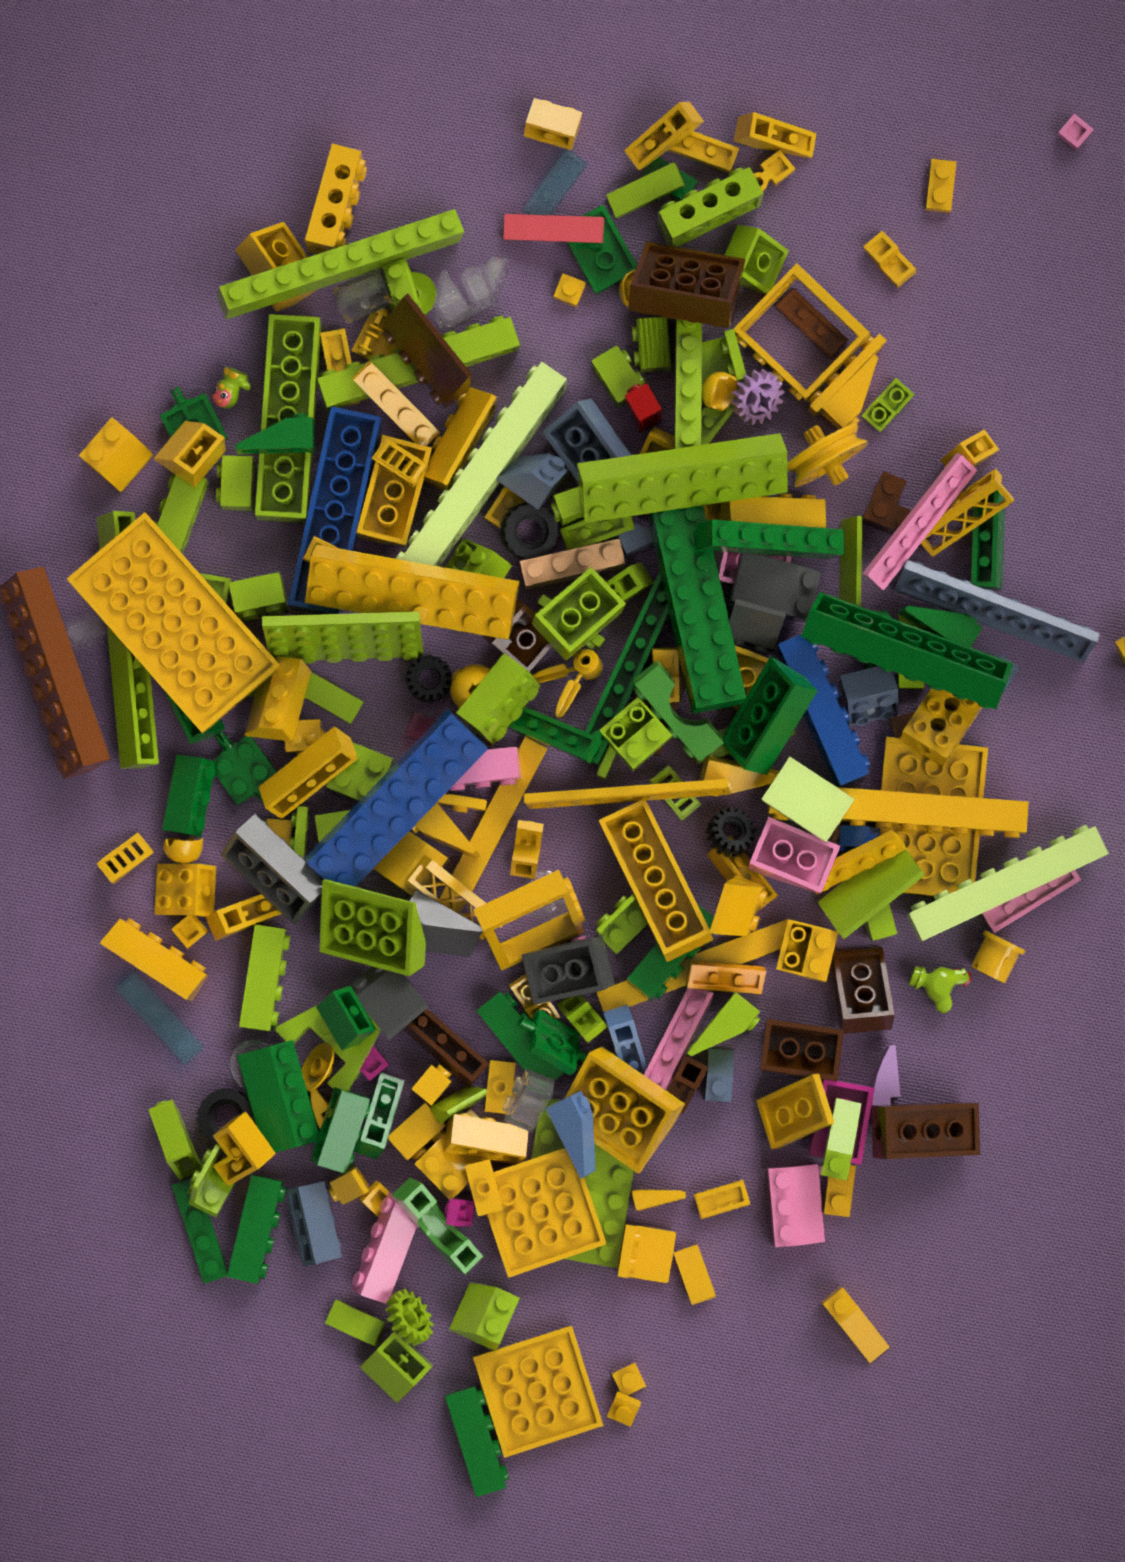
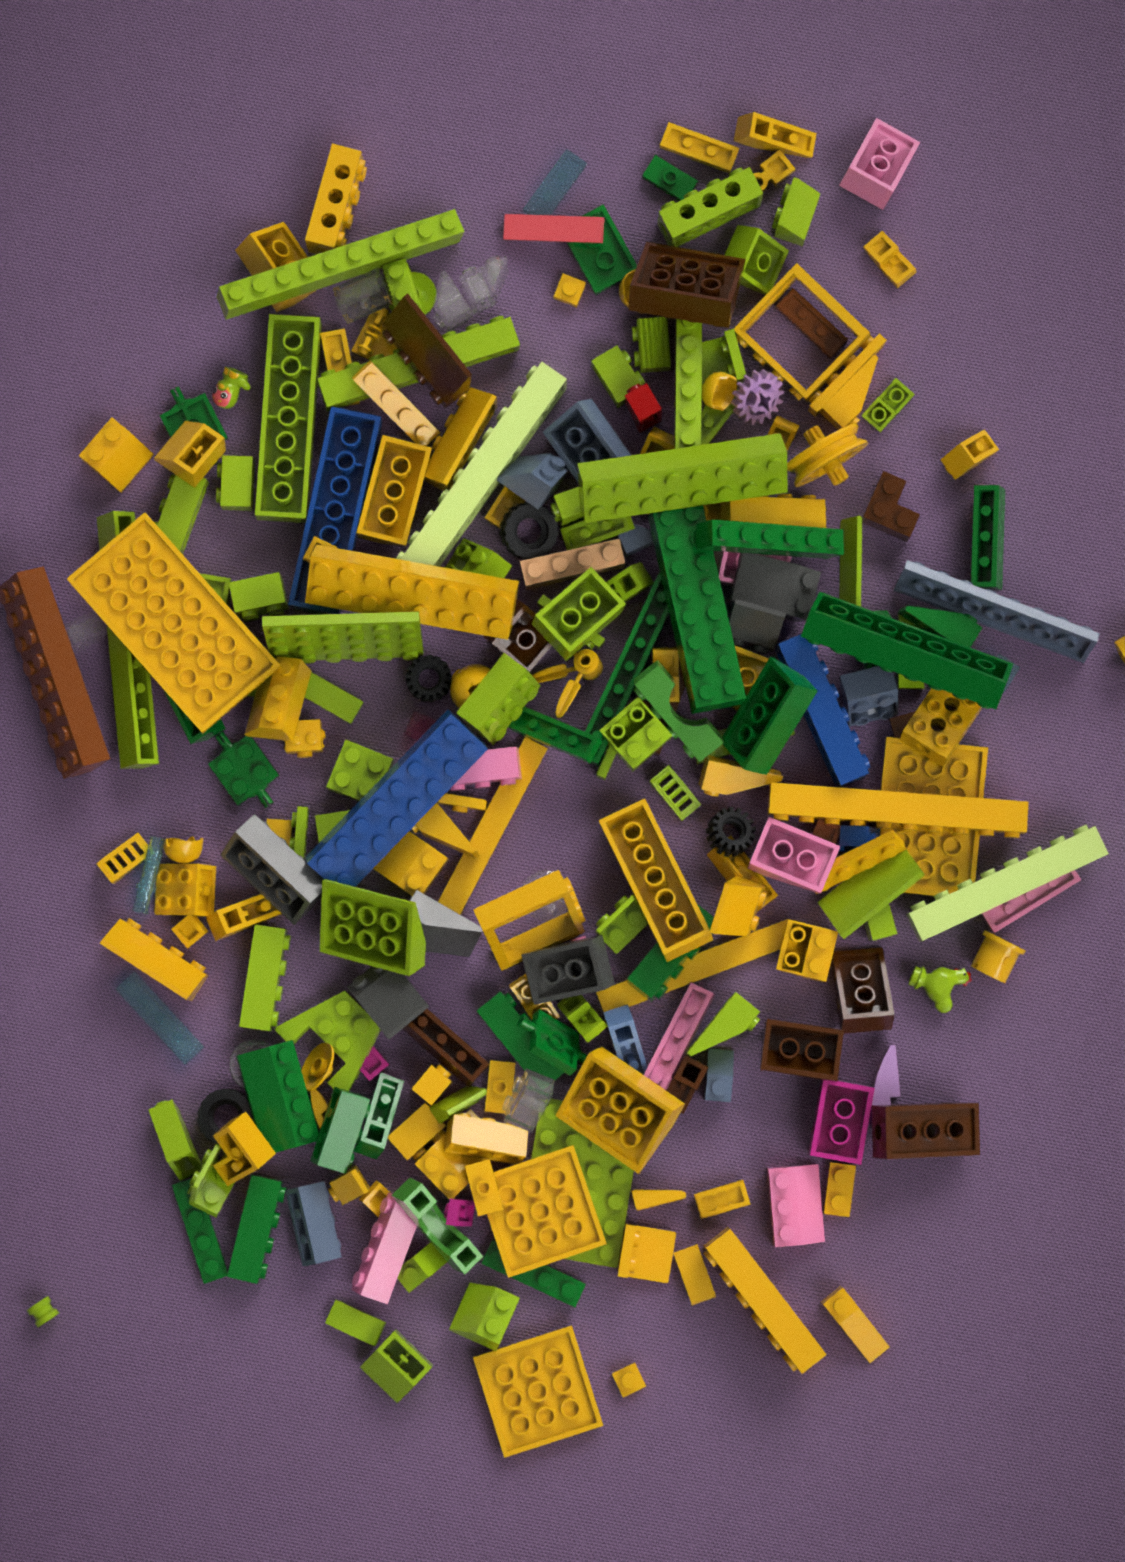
(42, 1311): none -> lime wheel
(148, 876): none -> clear light blue pin
(189, 795): green brick -> none
(286, 436): green slope -> none
(308, 772): yellow brick -> none
(346, 1018): green brick -> none
(409, 1317): lime gear -> none
(417, 473): yellow slope -> none
(420, 1267): none -> lime slope
(448, 880): yellow fence -> none
(476, 1440): green brick -> none
(526, 849): yellow brick -> none
(542, 1279): none -> green plate
(553, 124): yellow brick -> none
(575, 1127): medium blue slope -> none
(624, 1409): yellow plate -> none
(627, 794): yellow tile -> none
(645, 190): lime tile -> none
(664, 134): yellow slope -> none
(725, 977): light orange plate -> none
(764, 1299): none -> yellow brick
(786, 428): none -> yellow slope
(795, 1111): yellow plate -> none
(798, 210): none -> lime slope
(807, 799): yellowish green tile -> none
(840, 1139): lime slope -> none
(879, 164): none -> bright pink slope
(920, 521): bright pink plate -> none
(940, 185): yellow plate -> none
(965, 500): yellow fence -> none
(1075, 132): bright pink plate -> none

